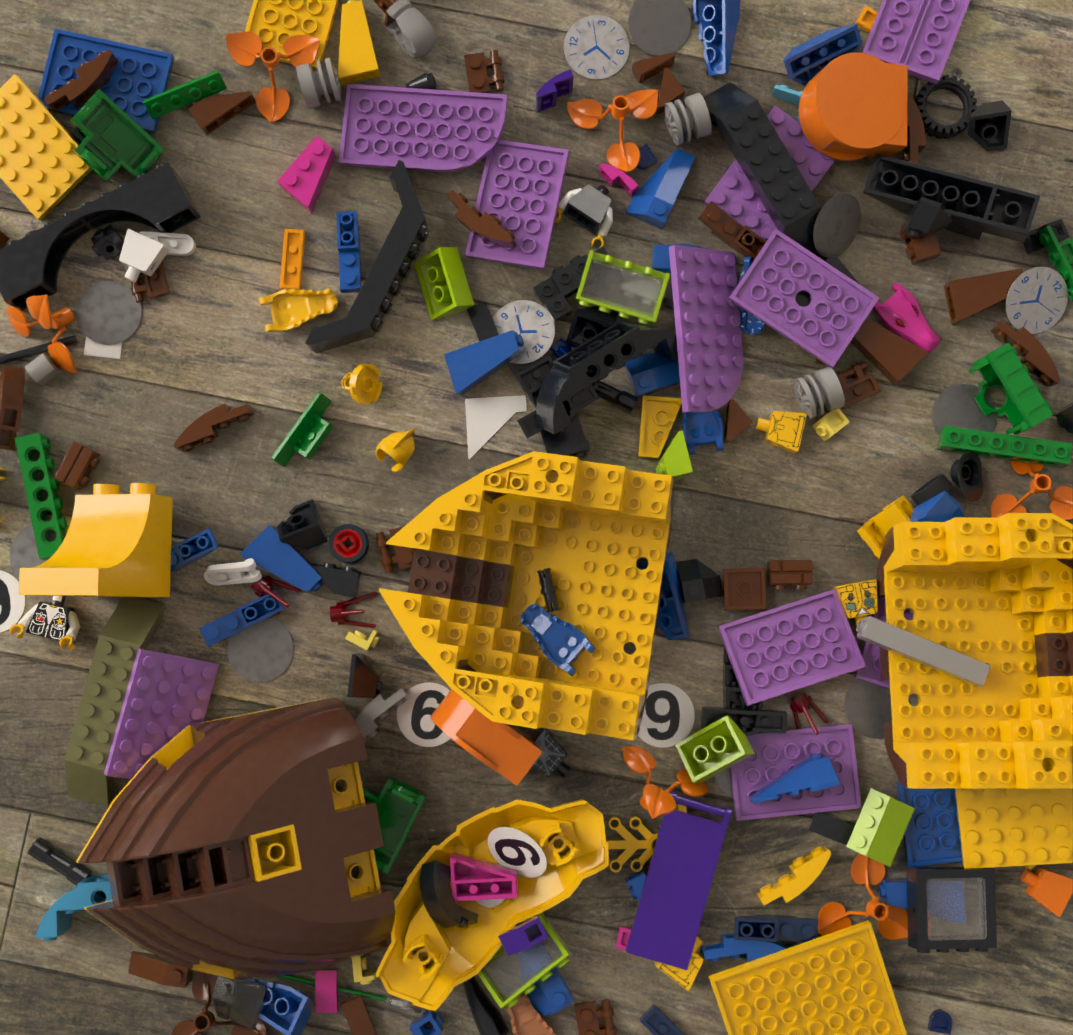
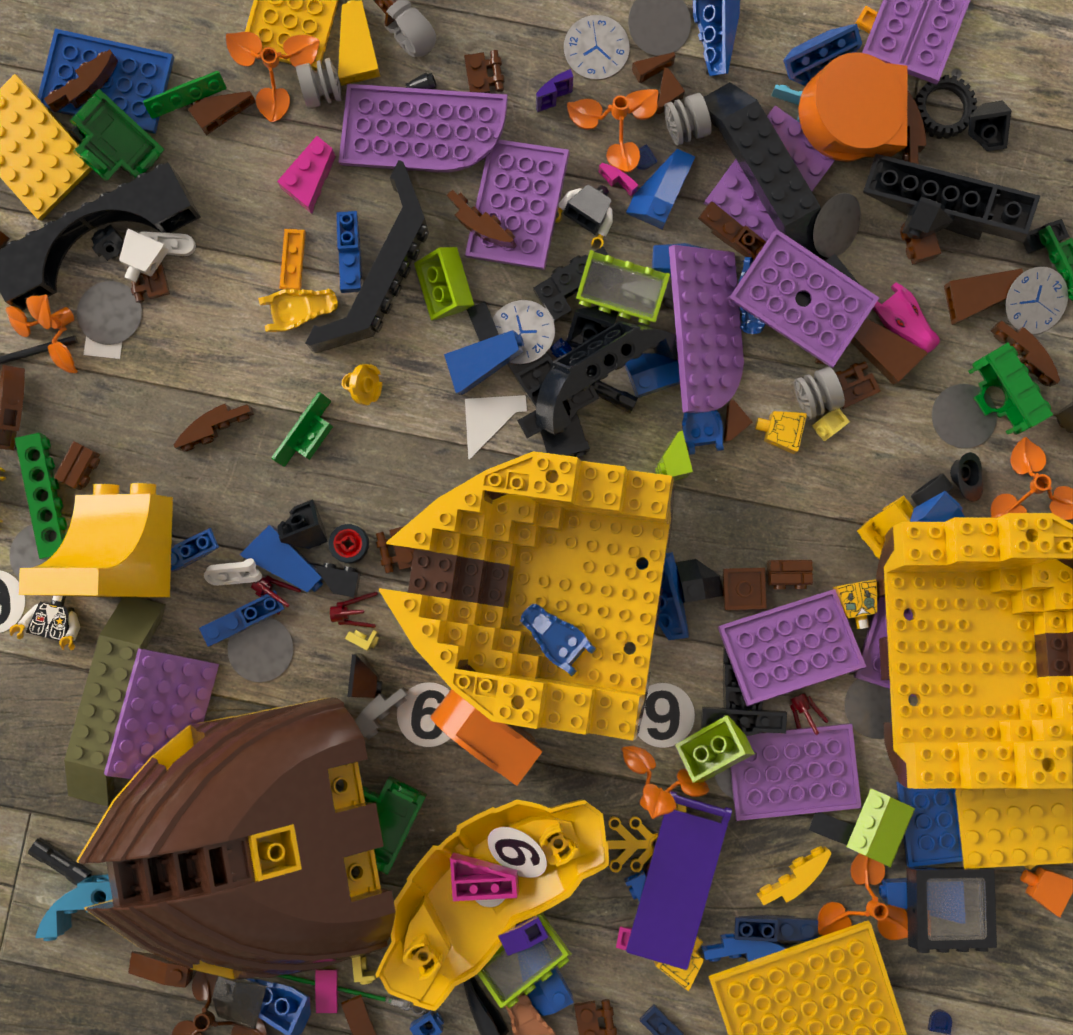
(42, 369): light grey piece -> none
(398, 446): yellow helmet -> none
(438, 898): black arch -> none
(548, 590): black pin -> none
(551, 757): black torso -> none
(655, 424): yellow wing -> none
(809, 774): blue wedge -> none
(922, 651): light grey brick -> none
(1005, 446): green brick -> none

